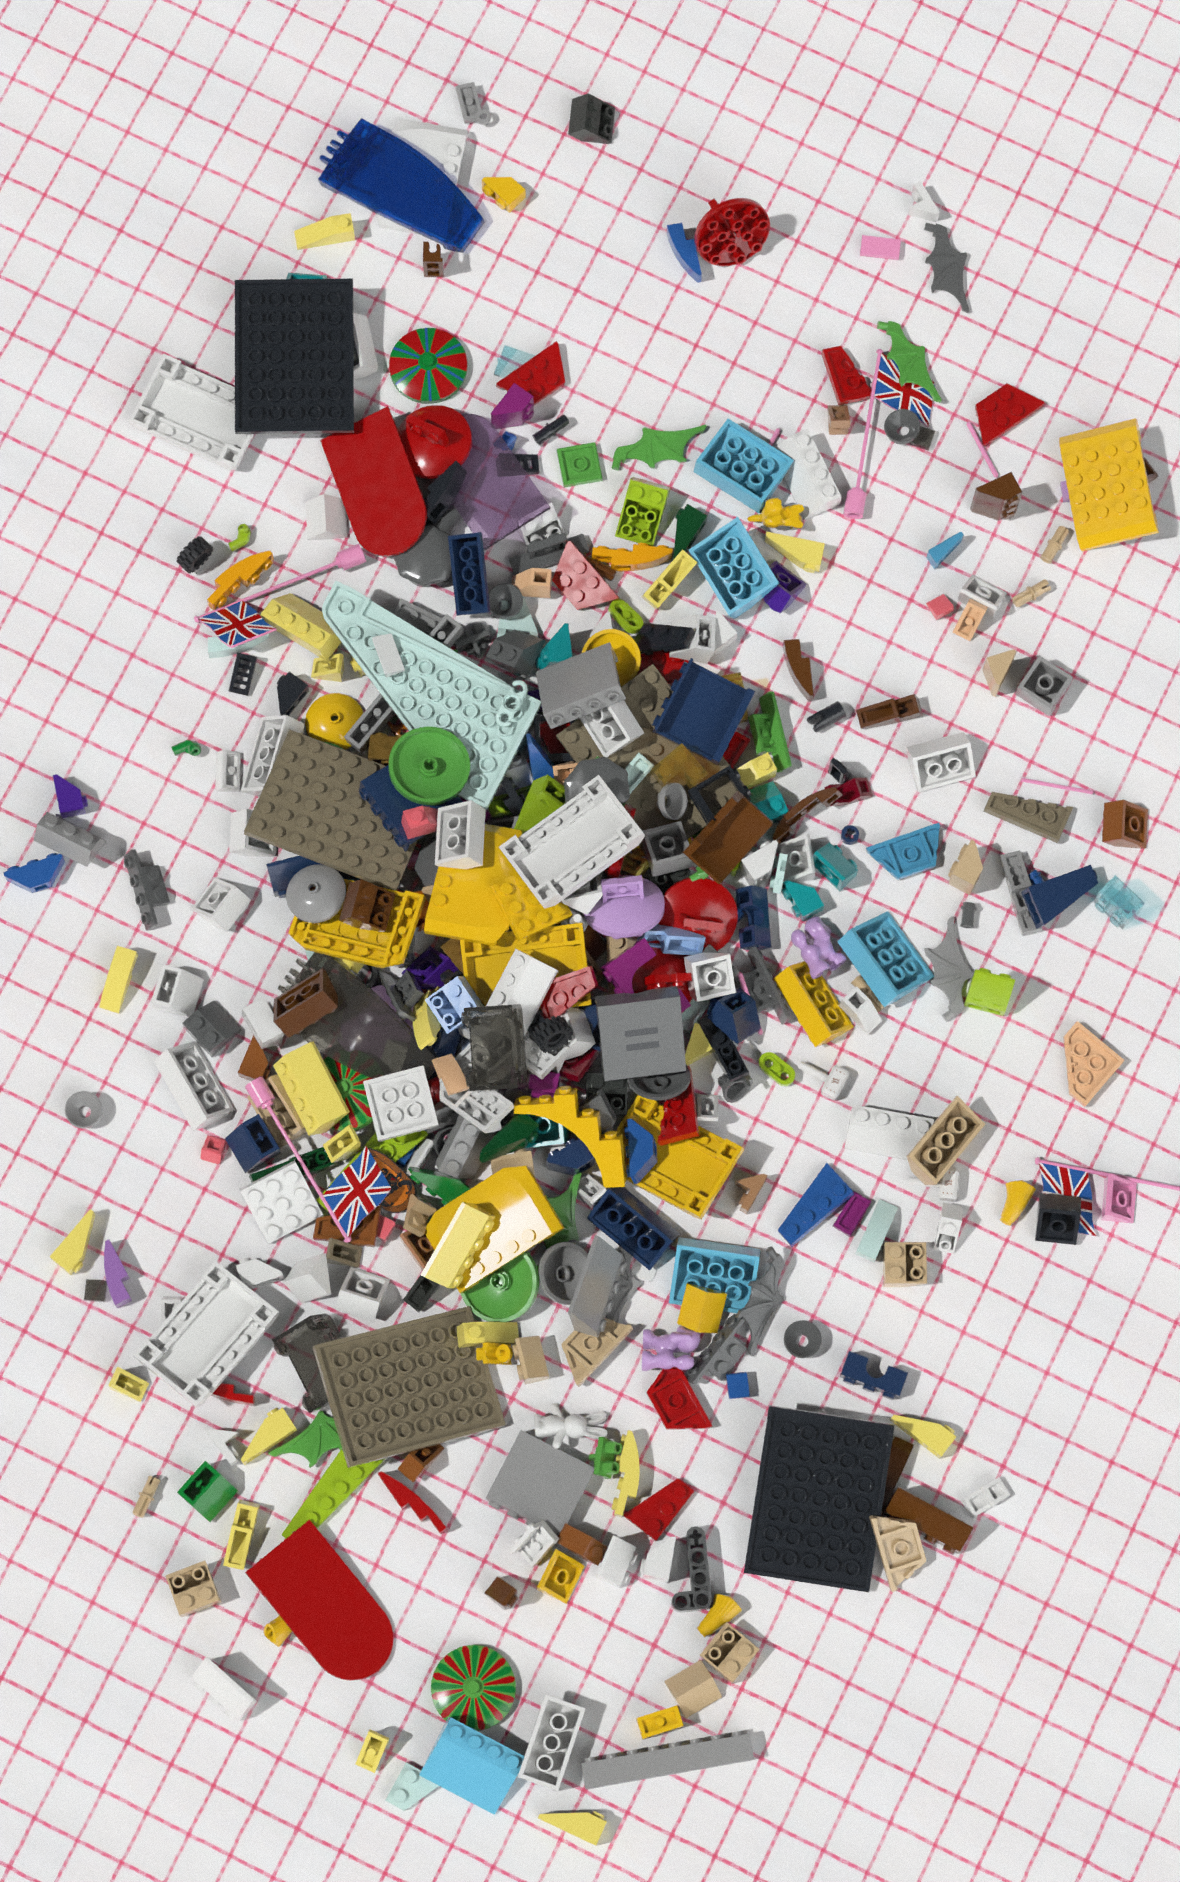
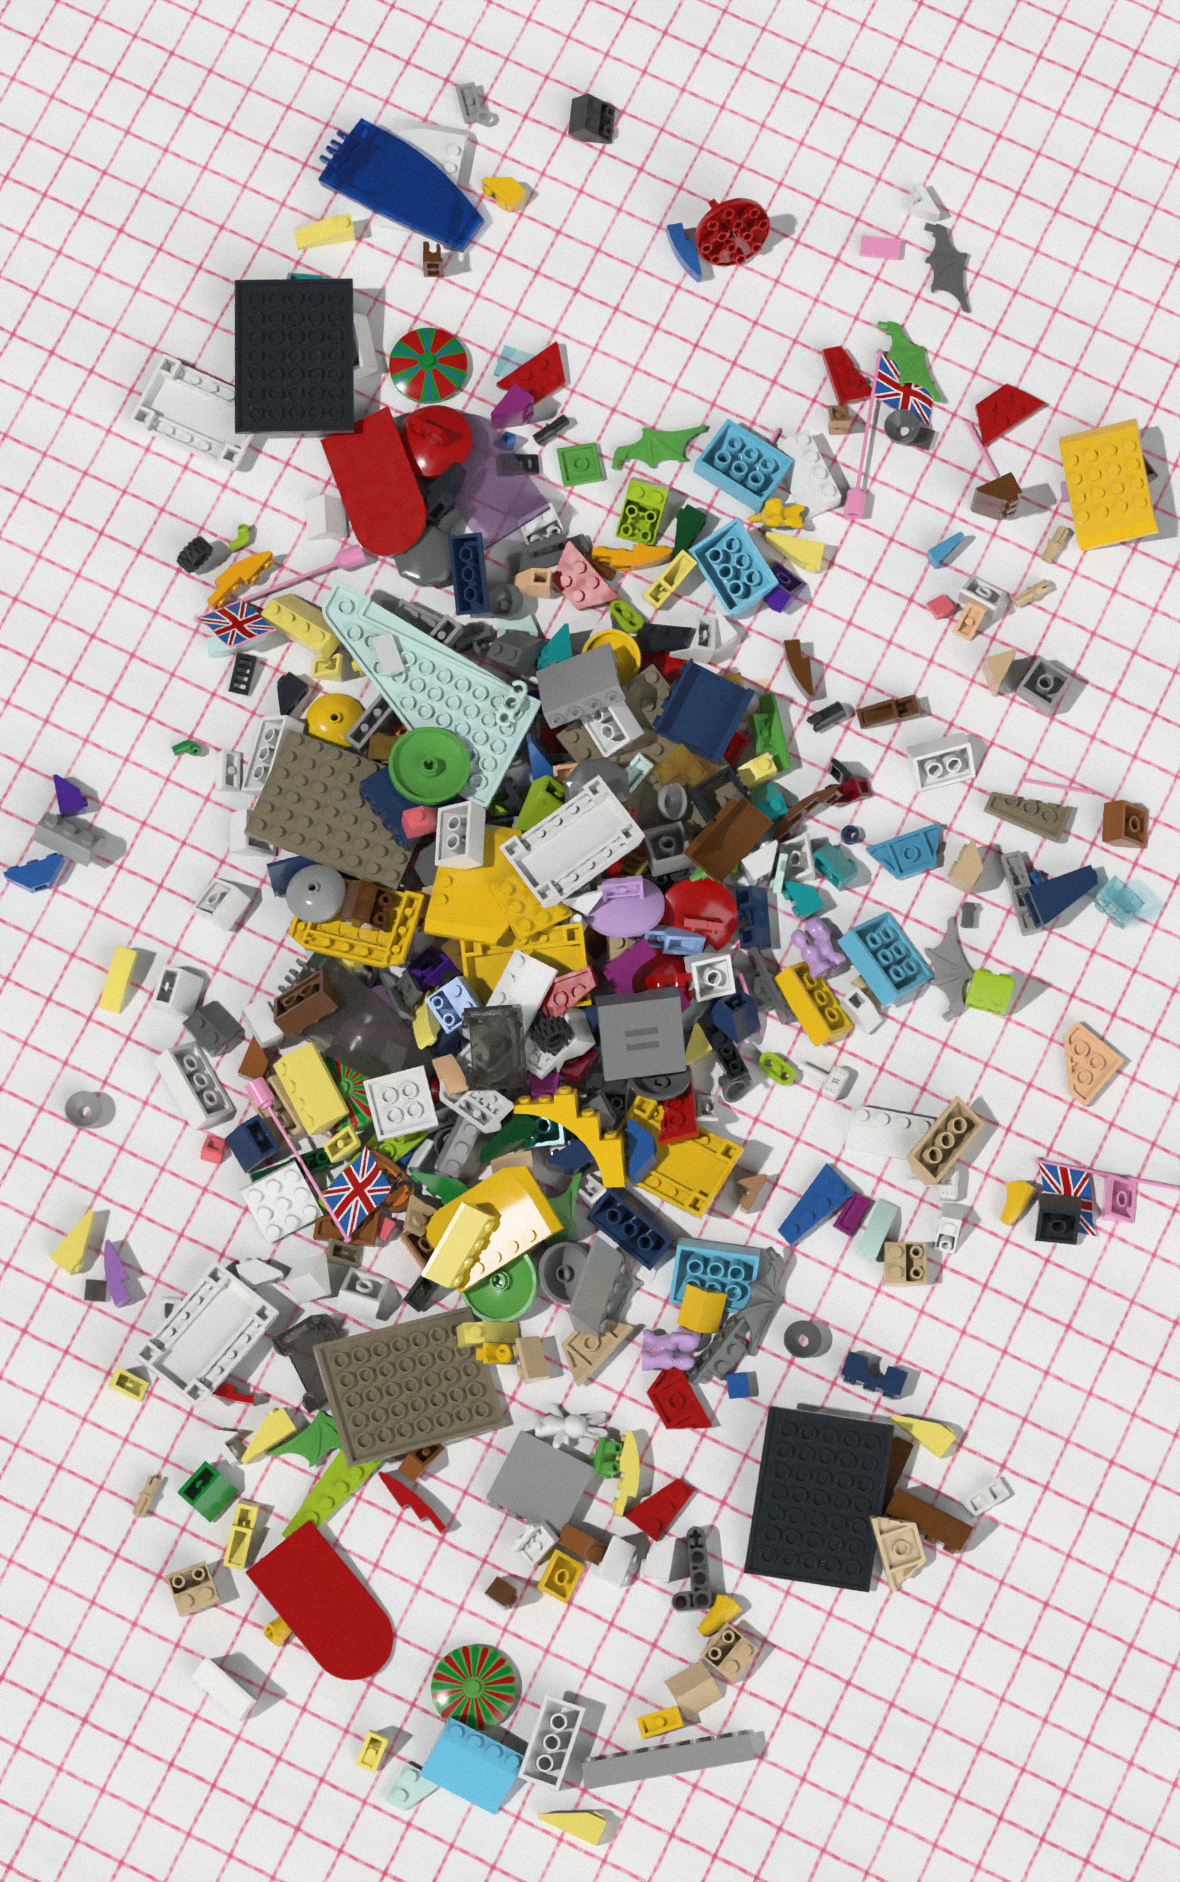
(148, 888): dark grey bracket -> none

